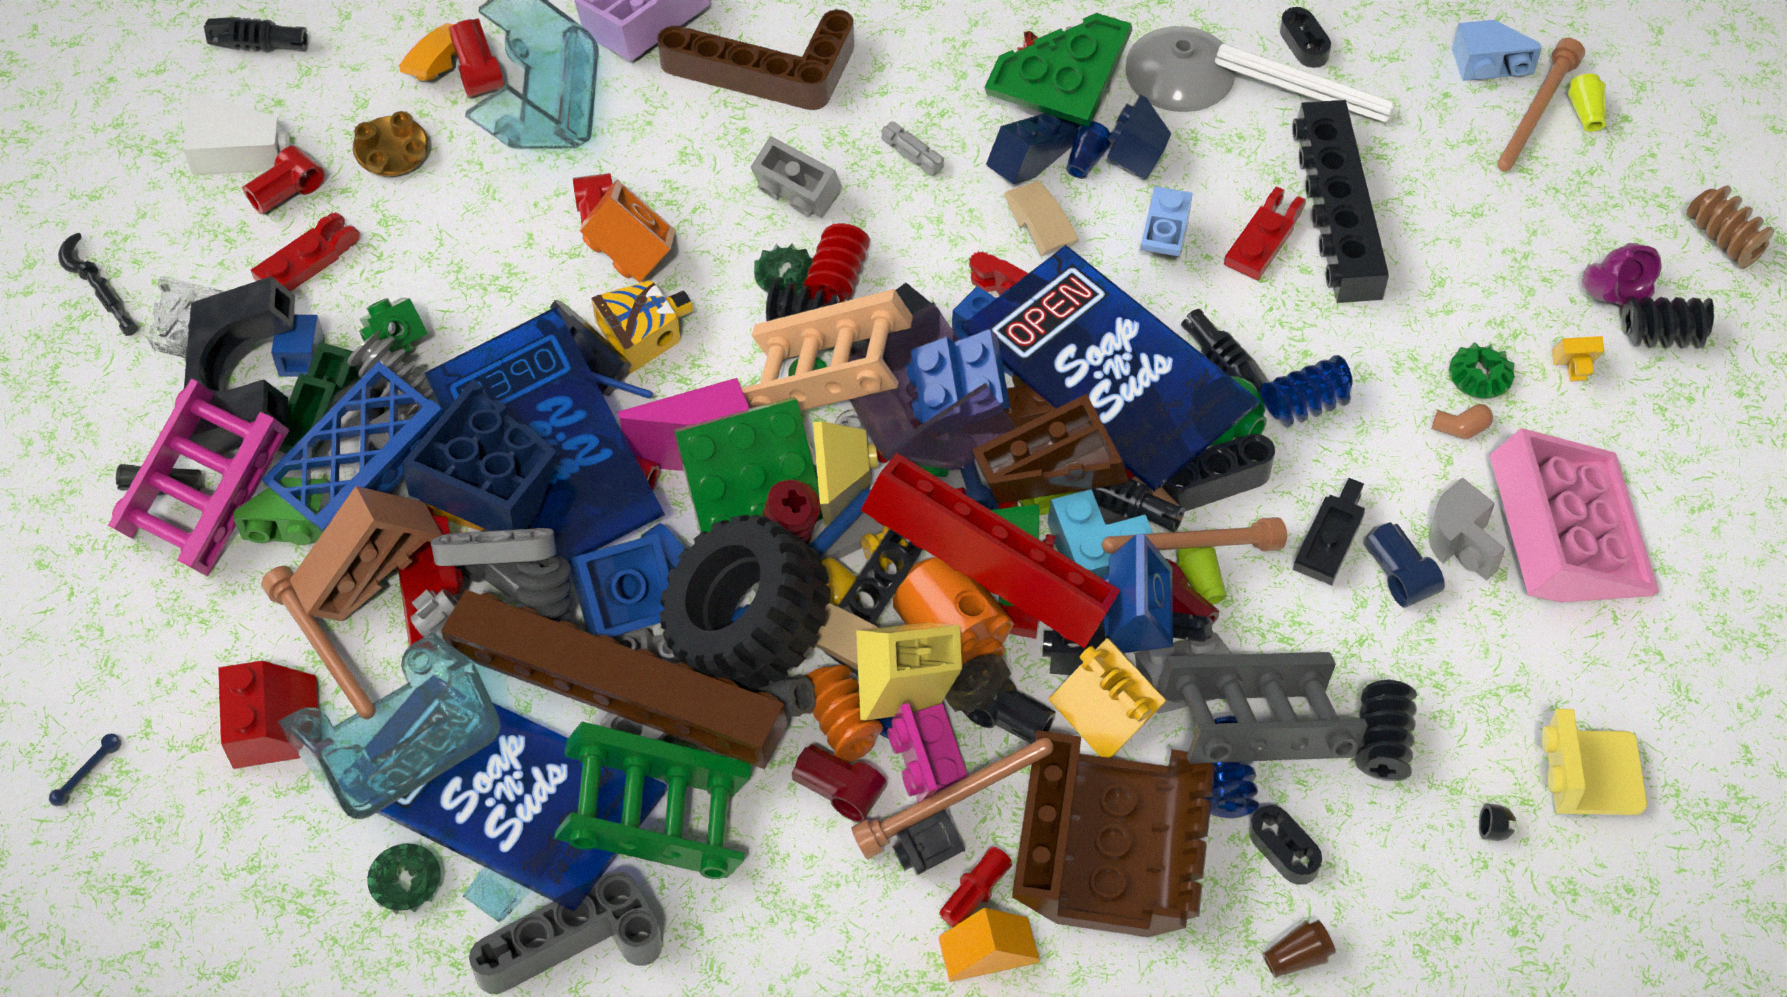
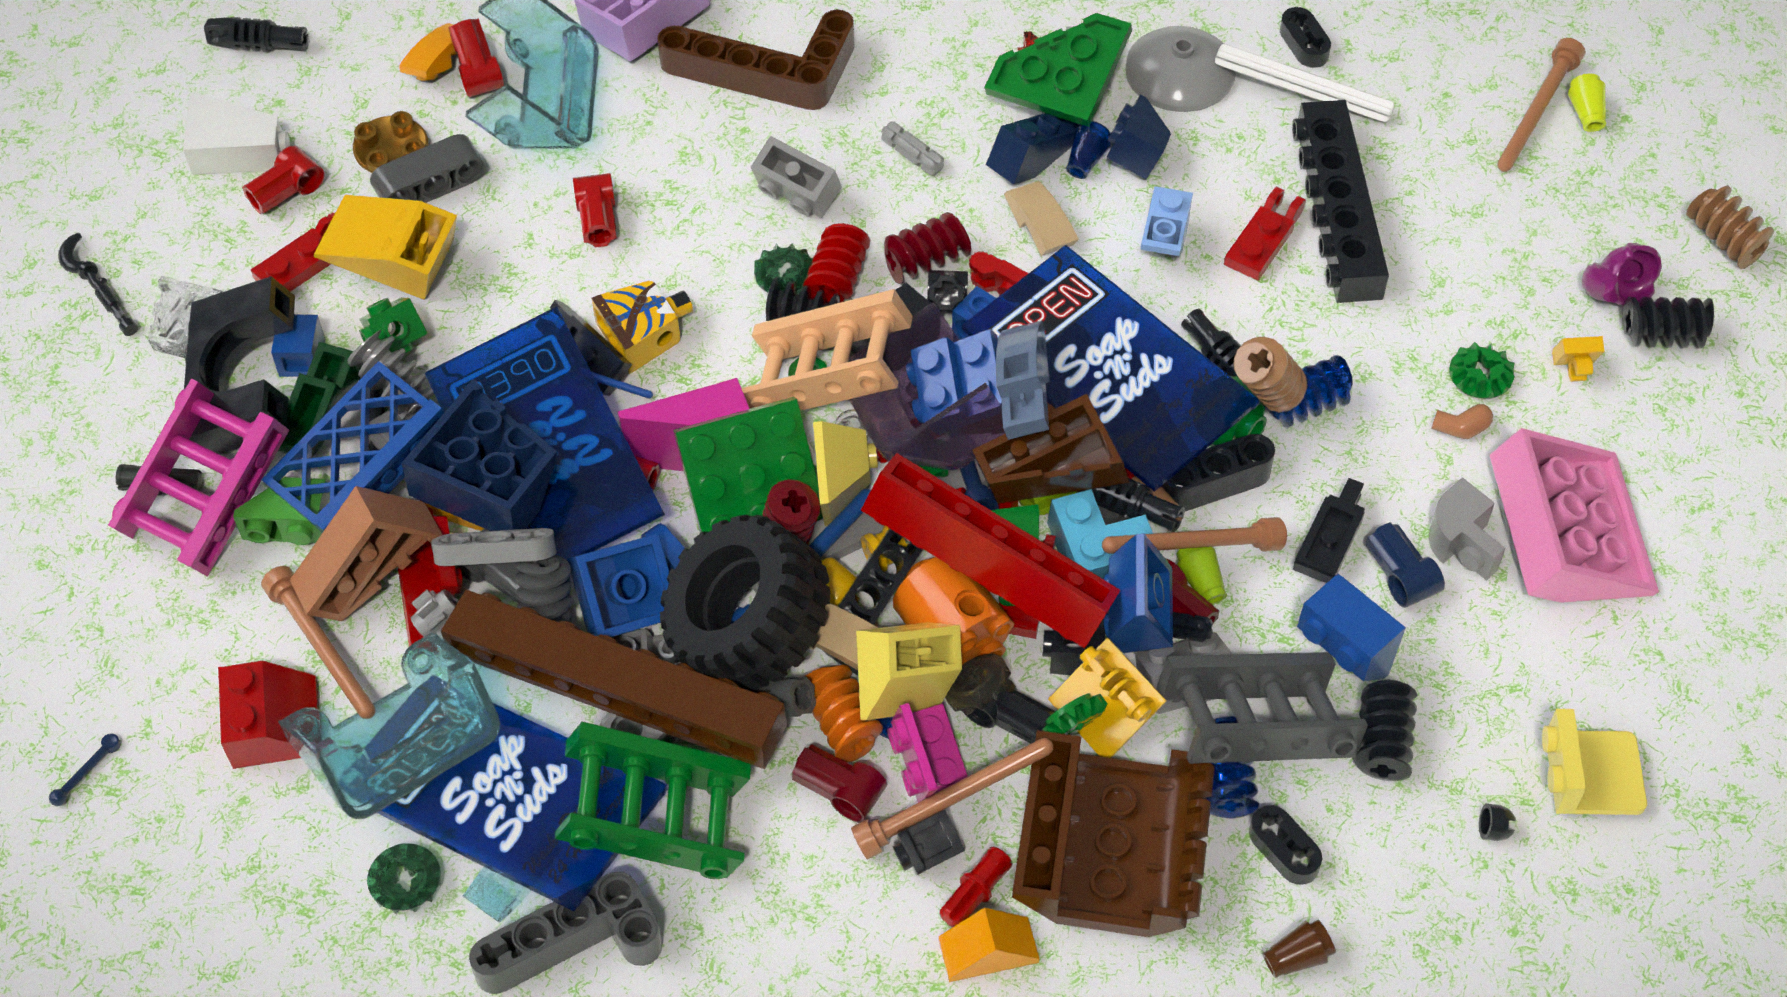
(389, 241): none -> yellow slope
(430, 171): none -> dark grey beam
(627, 232): orange slope -> none
(925, 243): none -> dark red piece
(947, 288): none -> black piece
(1023, 379): none -> sand blue slope
(1076, 714): none -> green gear
(1270, 373): none -> medium nougat piece
(1352, 629): none -> blue slope
(1493, 51): light blue slope -> none

